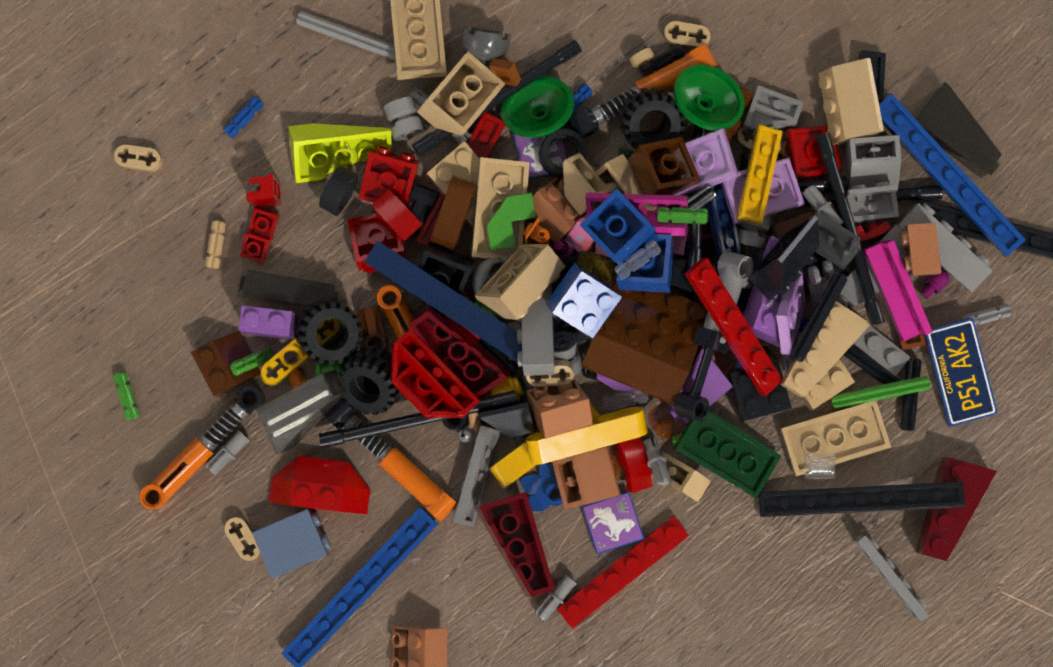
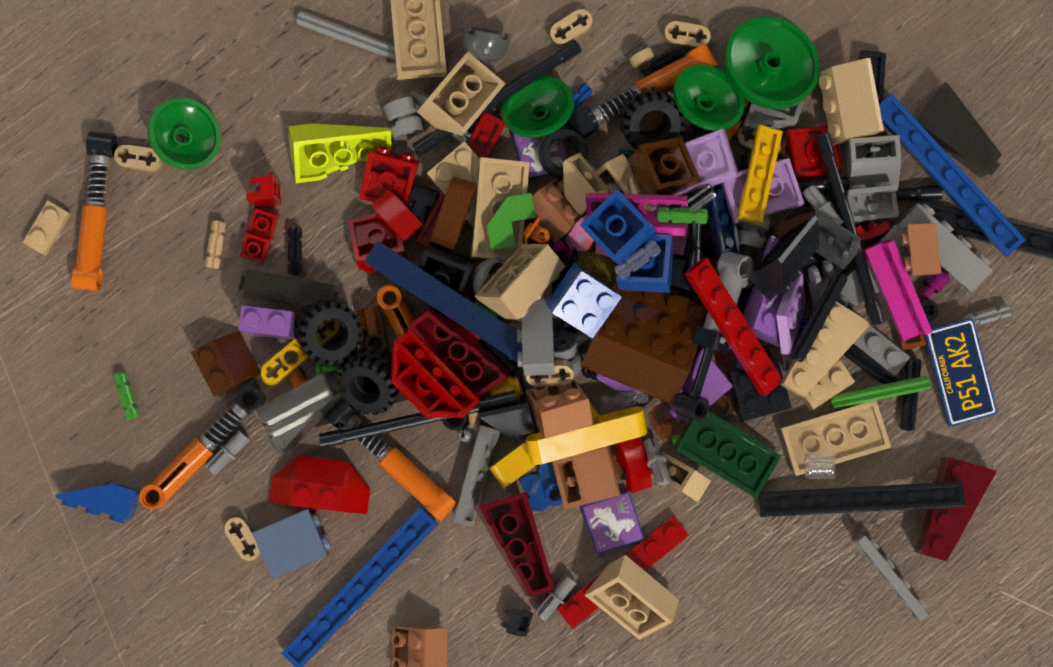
(46, 228): none -> tan plate
(88, 272): none -> piece
(112, 499): none -> blue slope
(193, 124): none -> green dish
(242, 118): blue axle -> none
(251, 361): bright green axle -> none
(294, 251): none -> black axle
(338, 190): black tyre -> none
(505, 71): dark orange plate -> none
(518, 622): none -> black tile
(568, 22): none -> tan beam
(633, 598): none -> tan slope
(722, 407): none -> reddish brown tile
(771, 63): none -> green dish
(934, 307): none -> black bush

